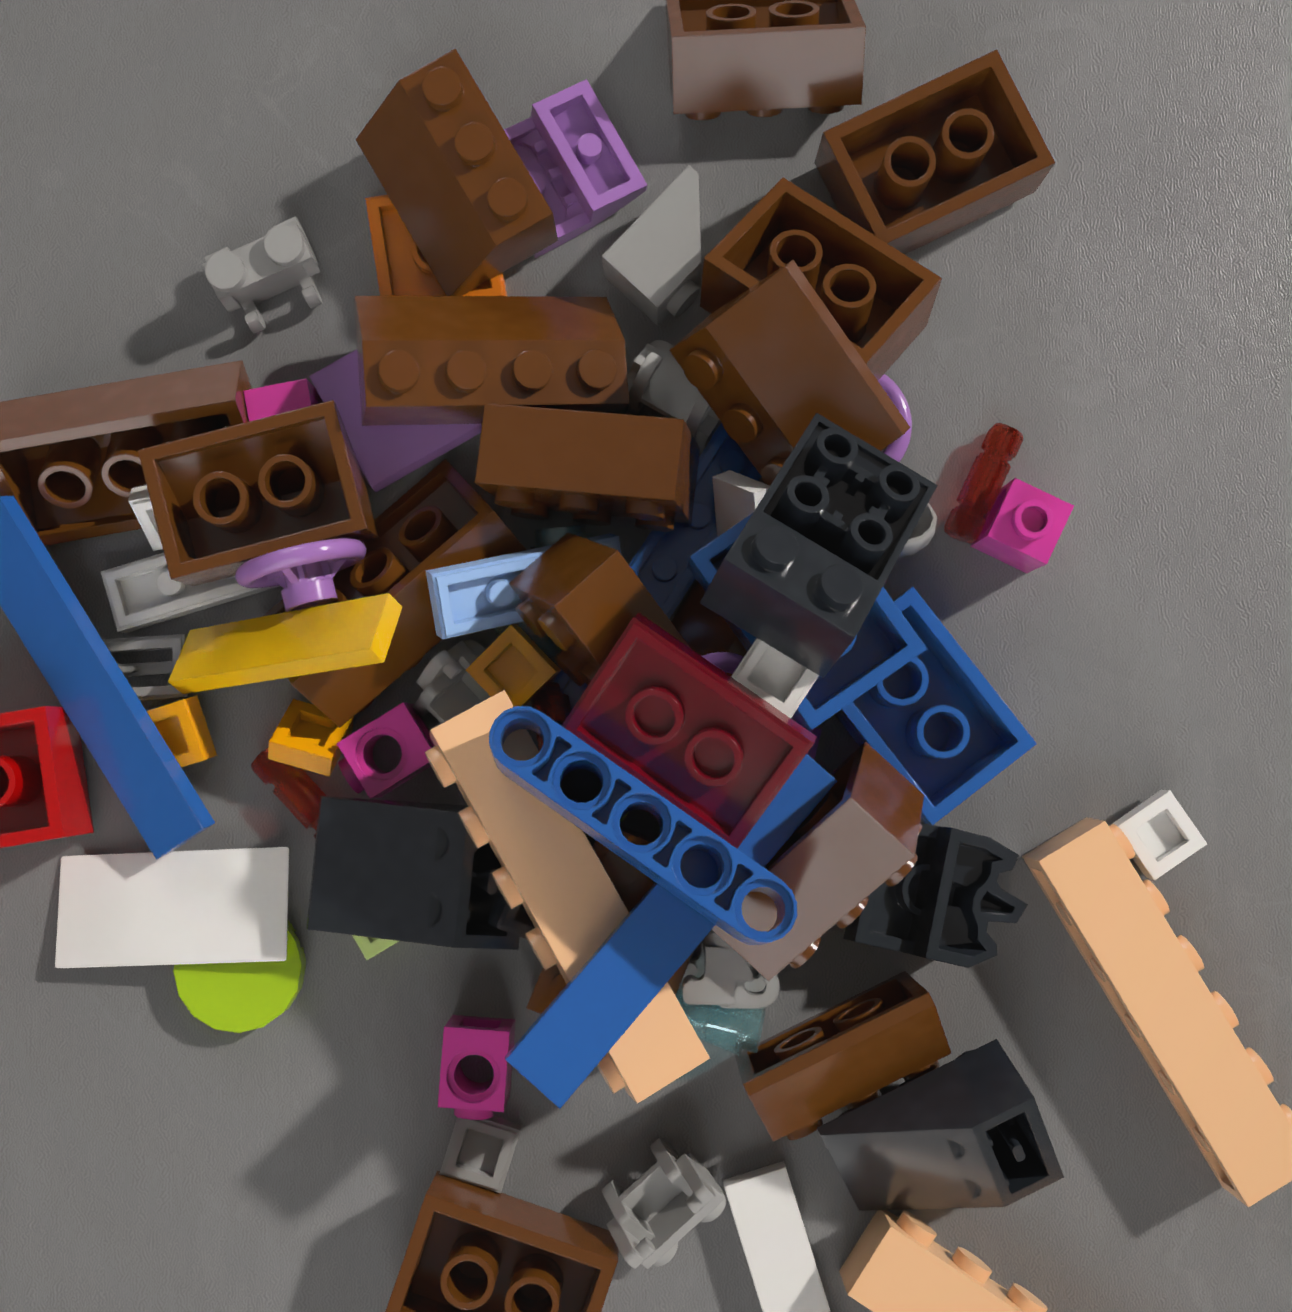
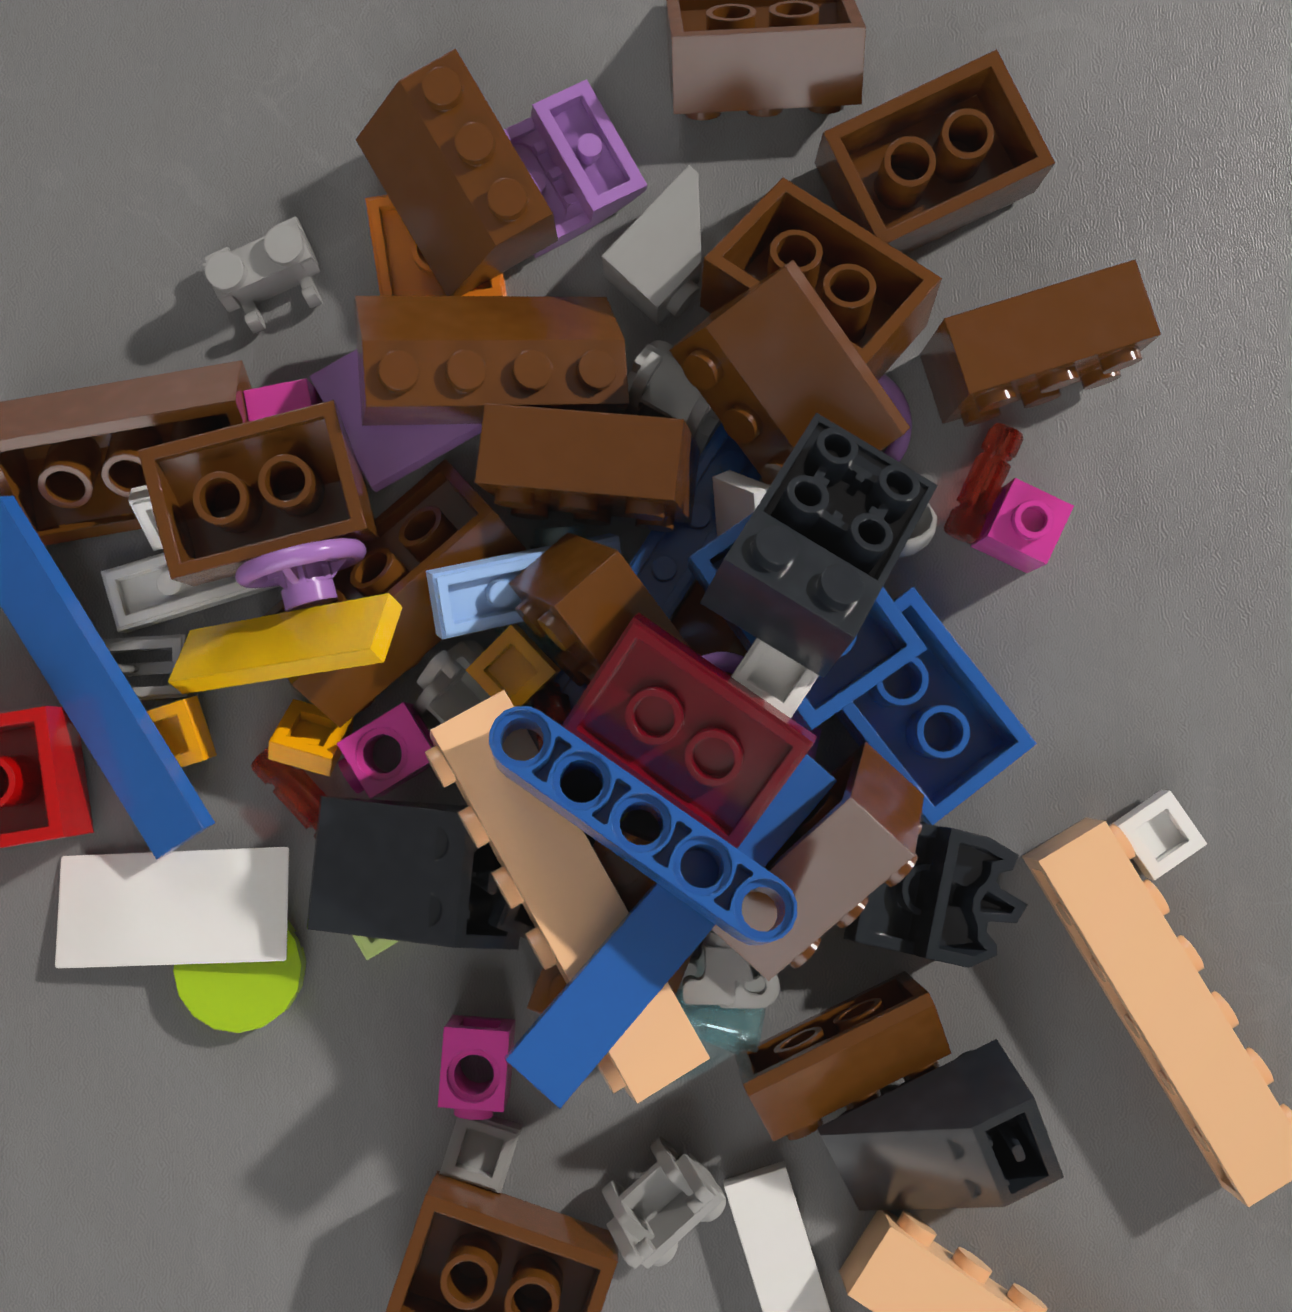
(1039, 344): none -> reddish brown brick

